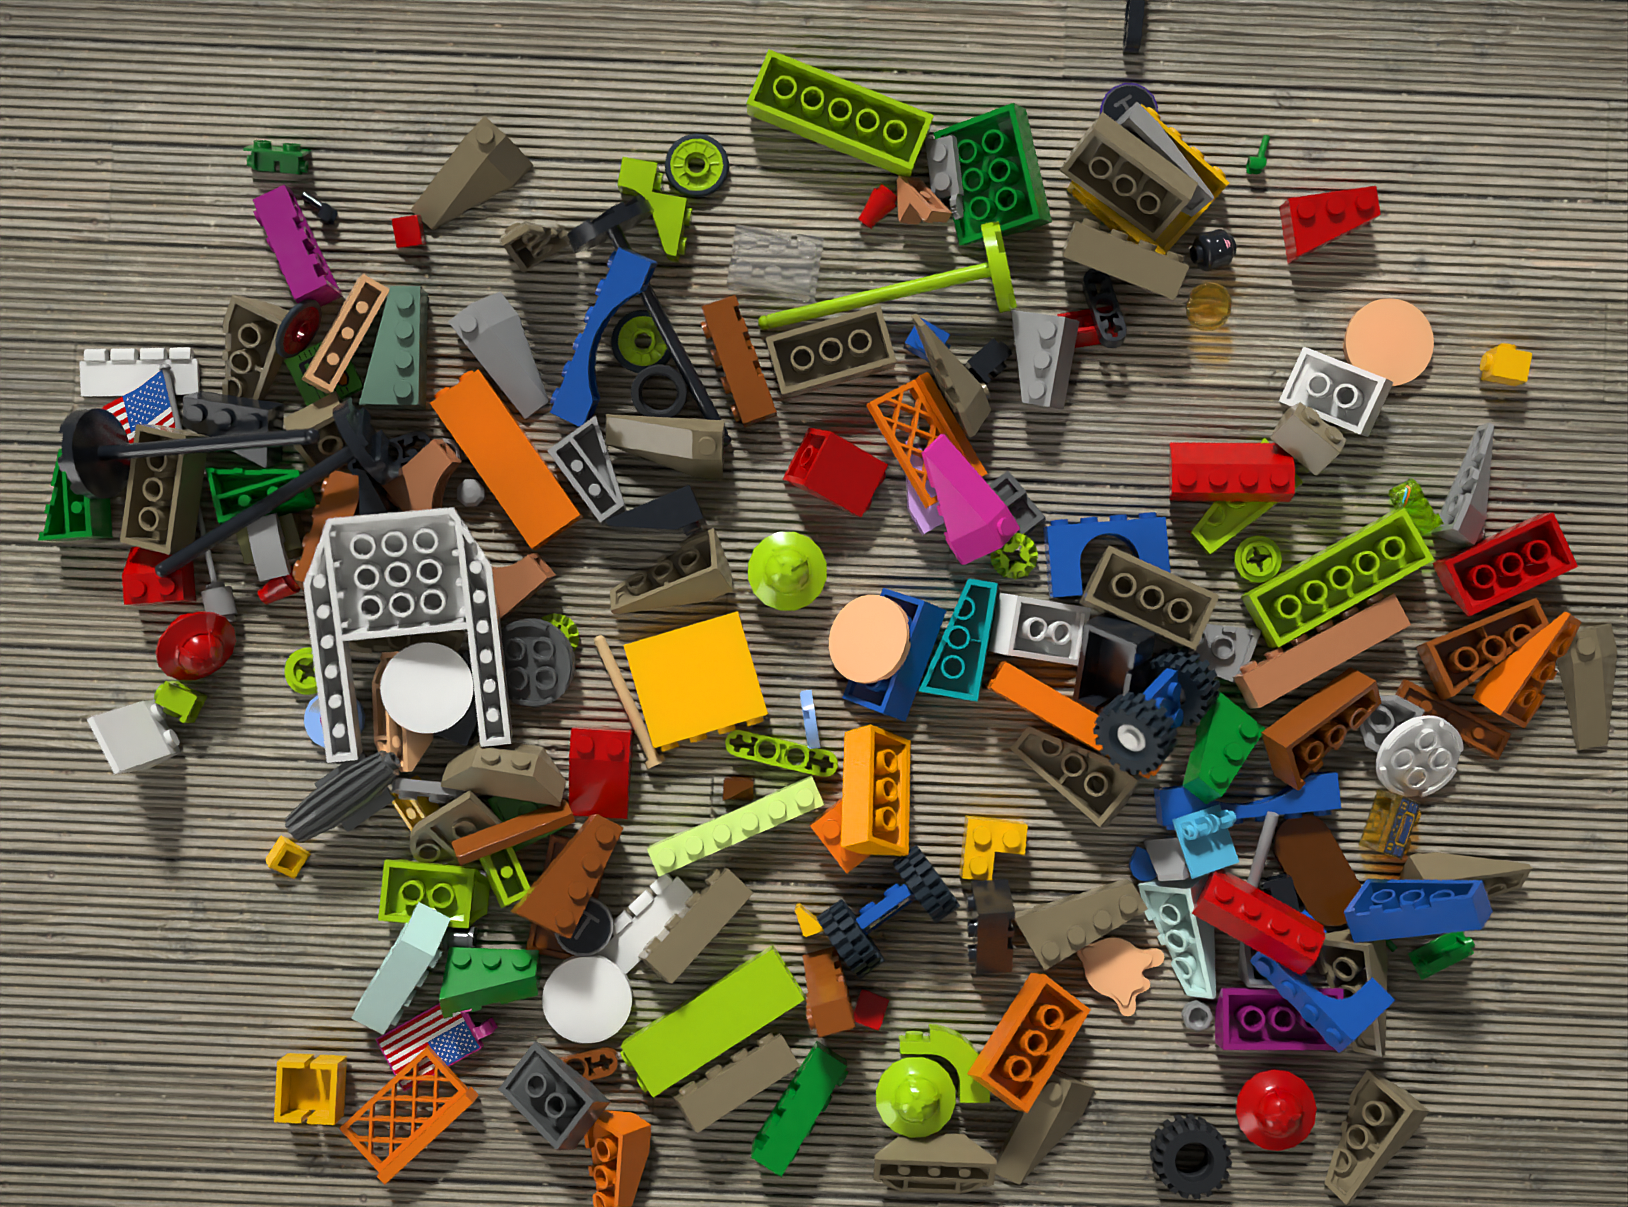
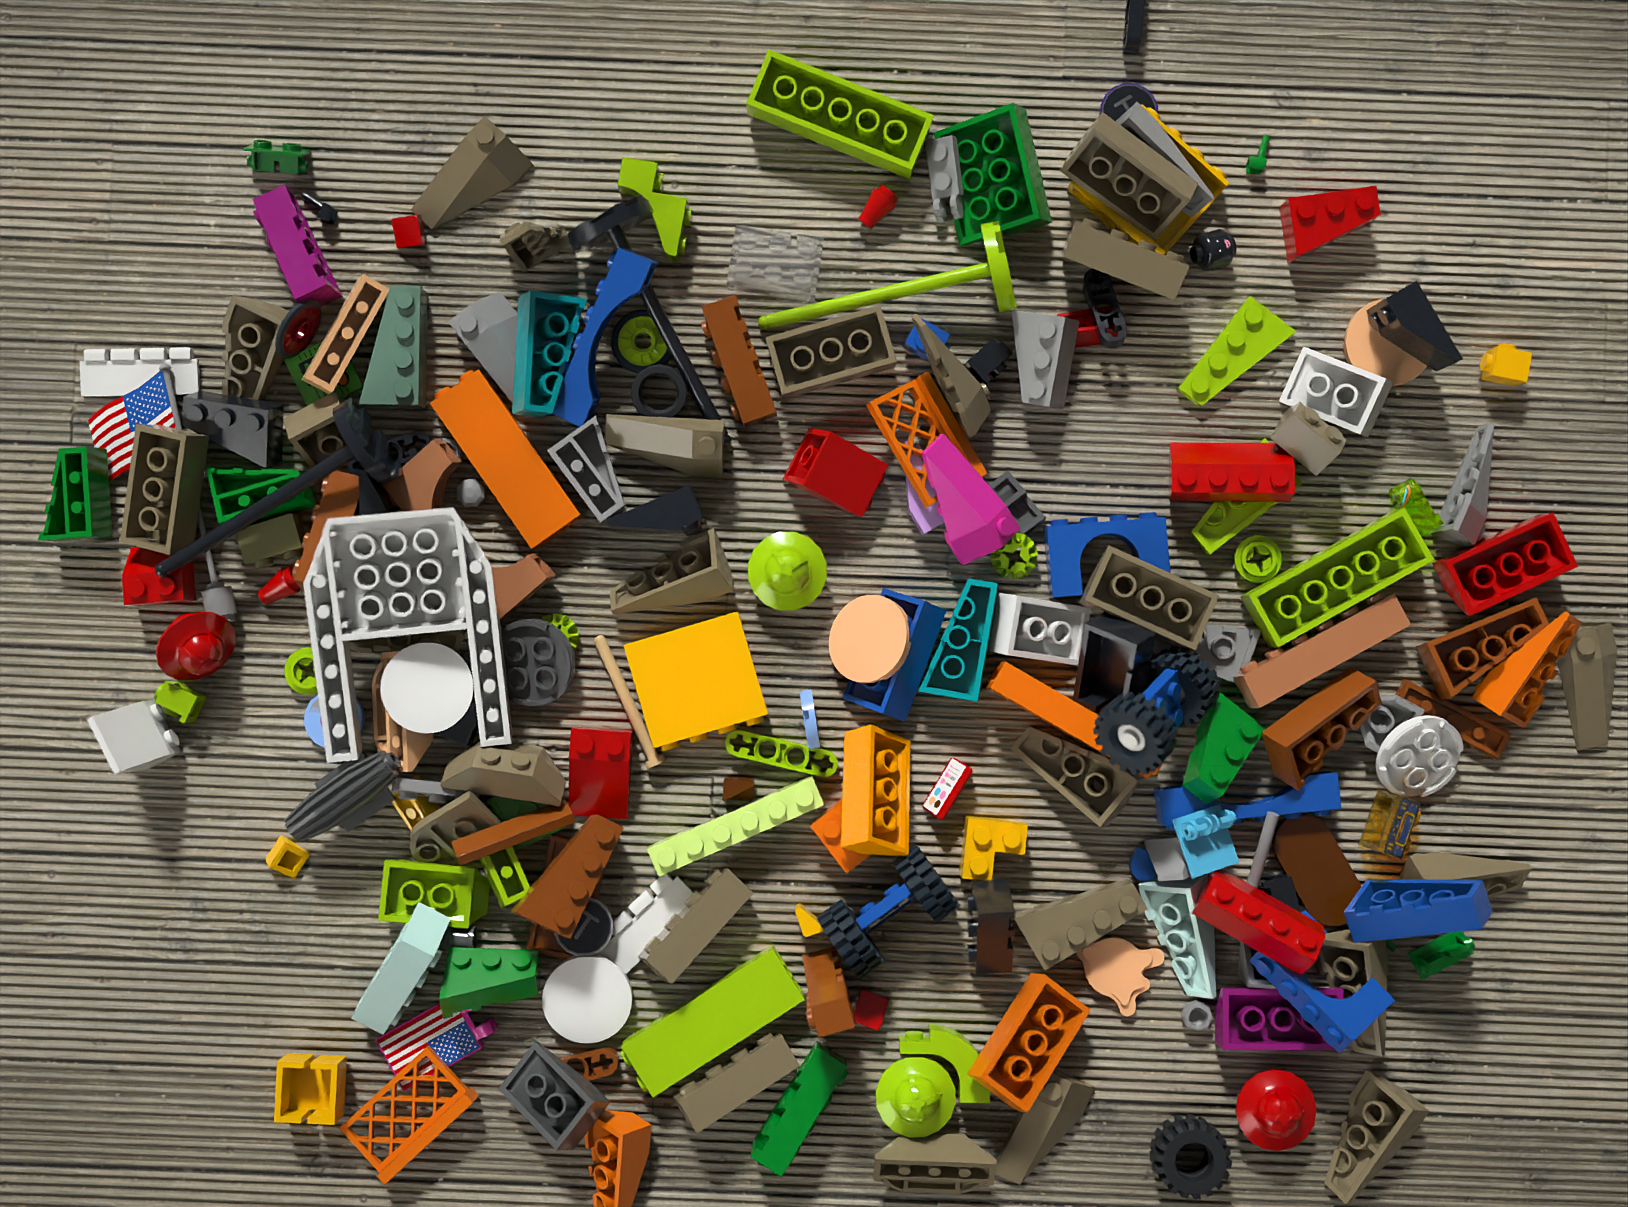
(100, 456): black piece -> none
(267, 547): light grey slope -> none
(542, 348): none -> teal wedge
(700, 183): lime wheel -> none
(919, 203): nougat slope -> none
(947, 788): none -> slope
(1208, 306): clear yellow hair -> none
(1239, 346): none -> lime wing
(1414, 327): none -> black slope

